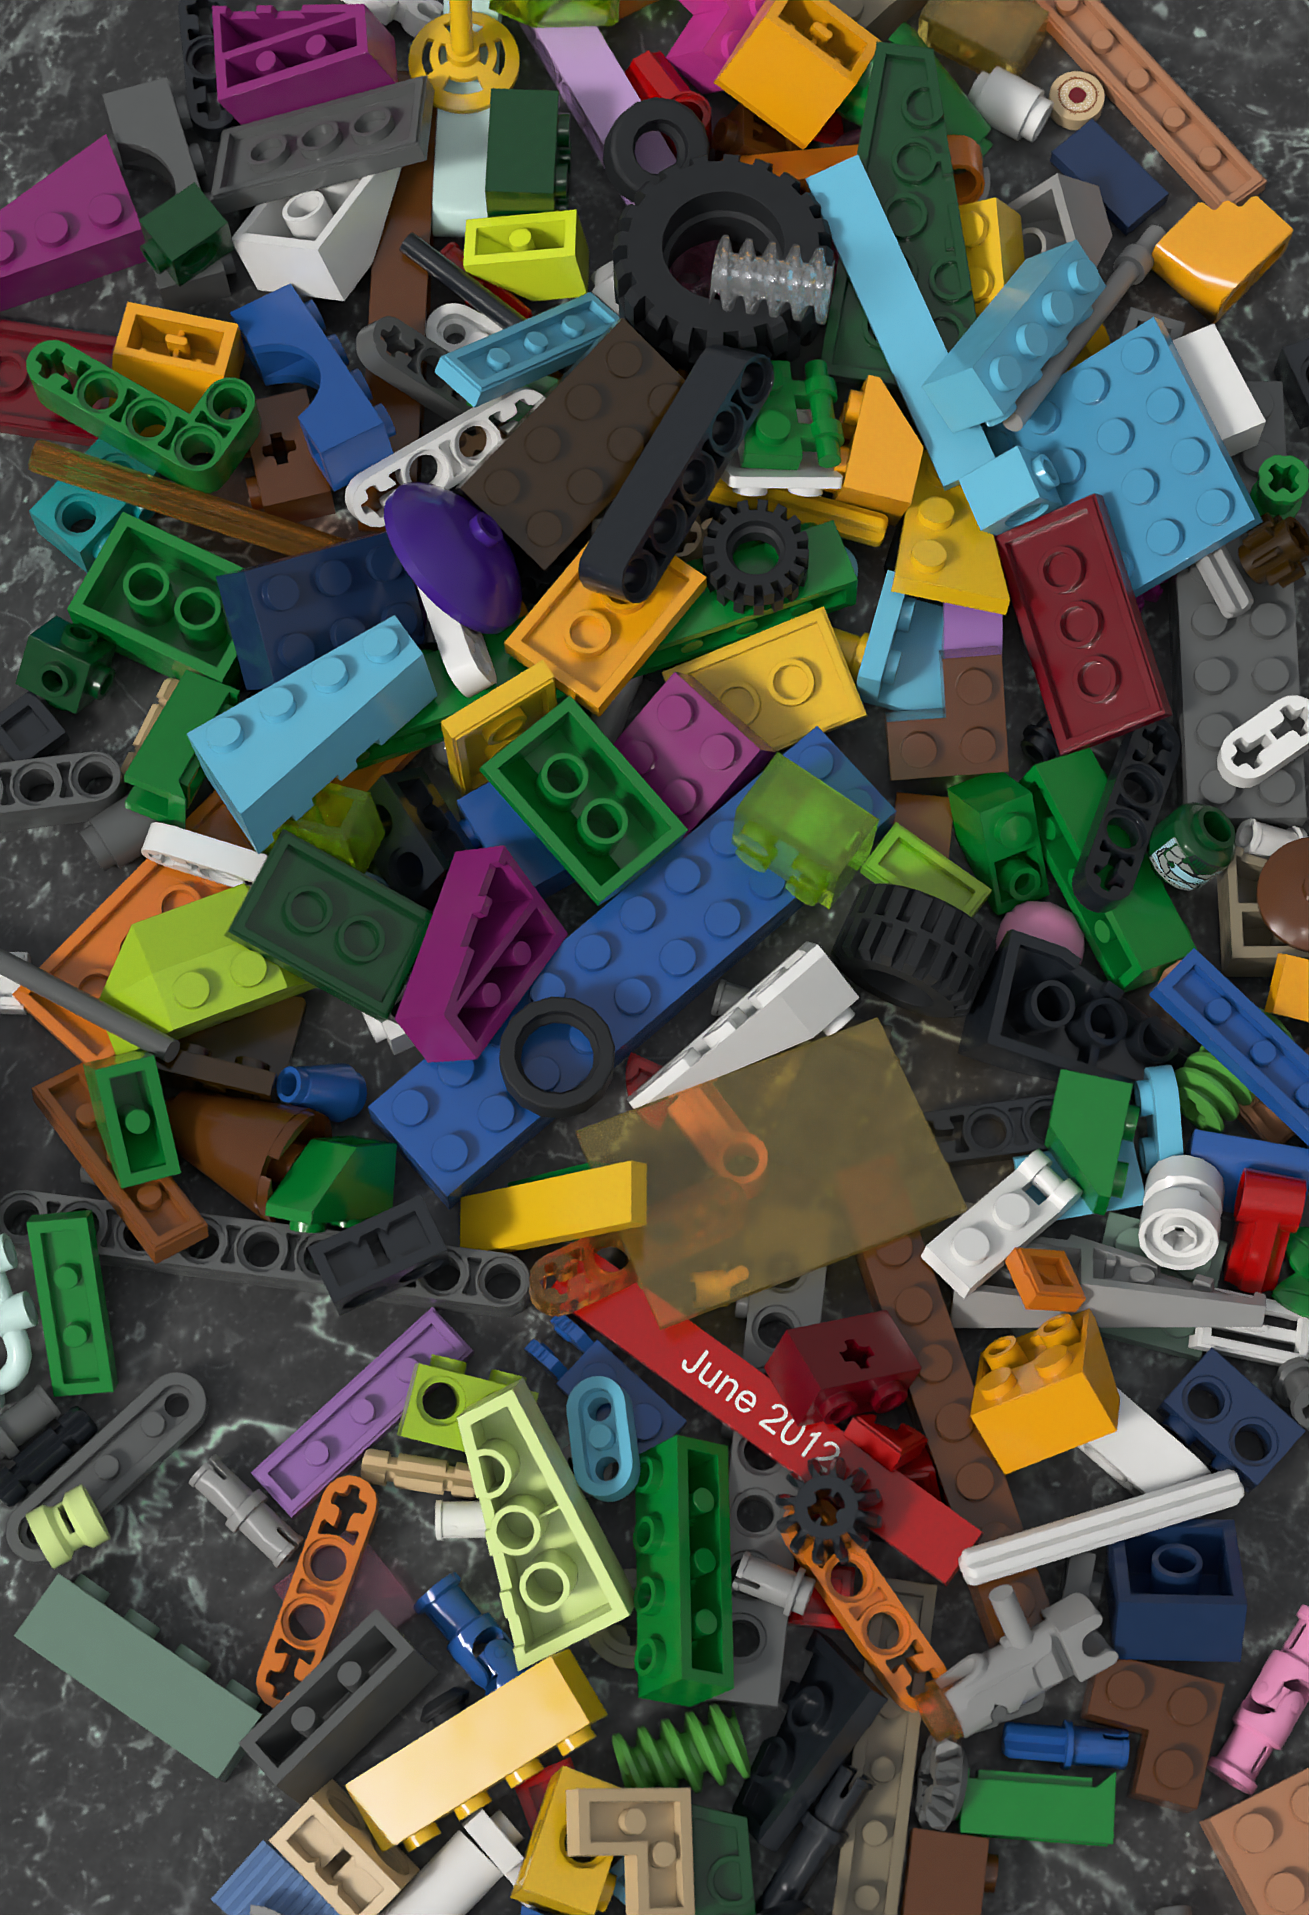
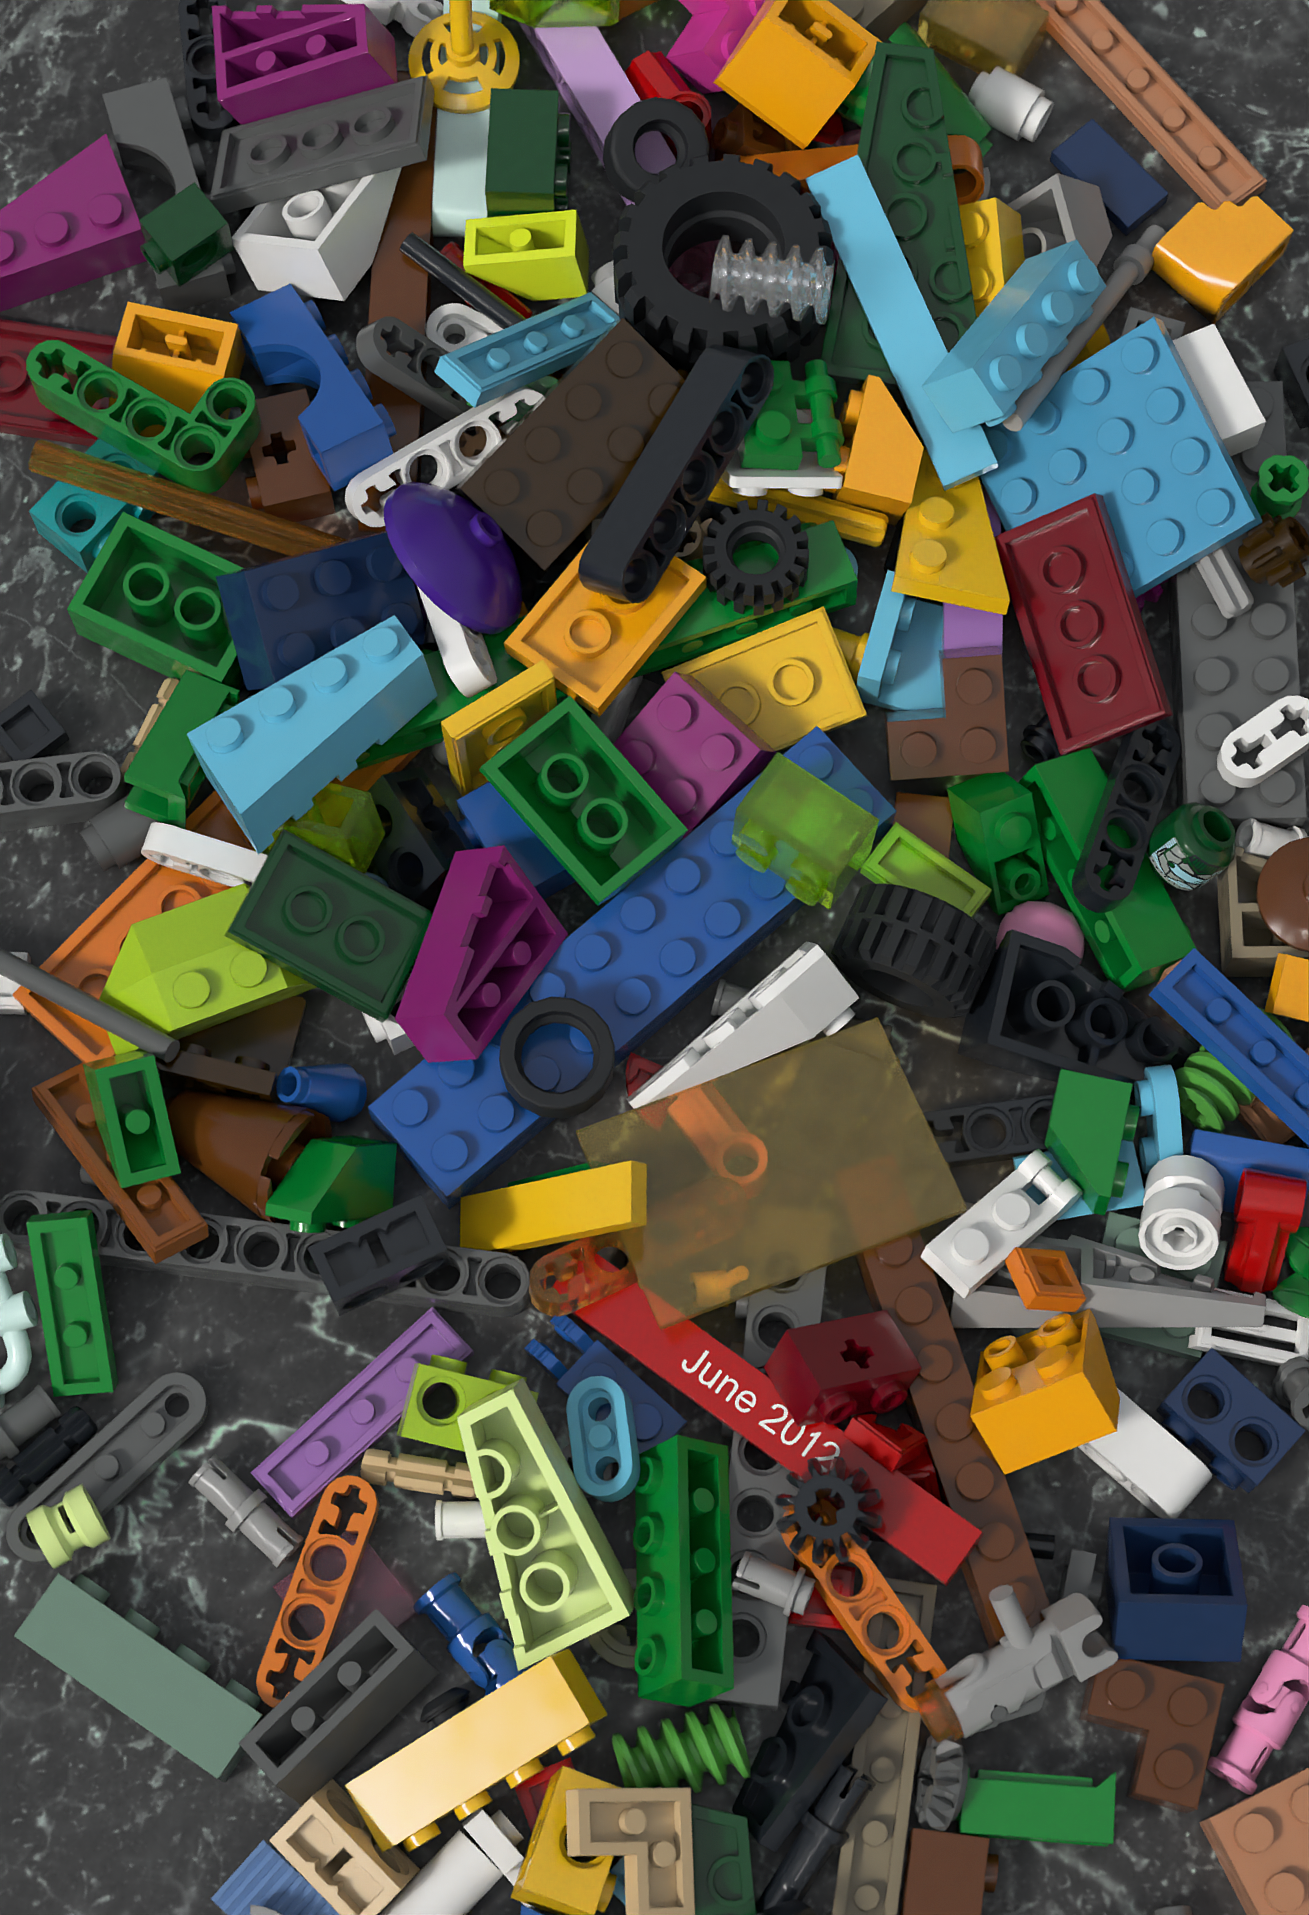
(67, 665): dark green brick -> none
(1011, 490): medium azure brick -> none
(1066, 1744): blue axle -> none
(1076, 99): tan tile -> none
(1100, 1527): white axle -> none

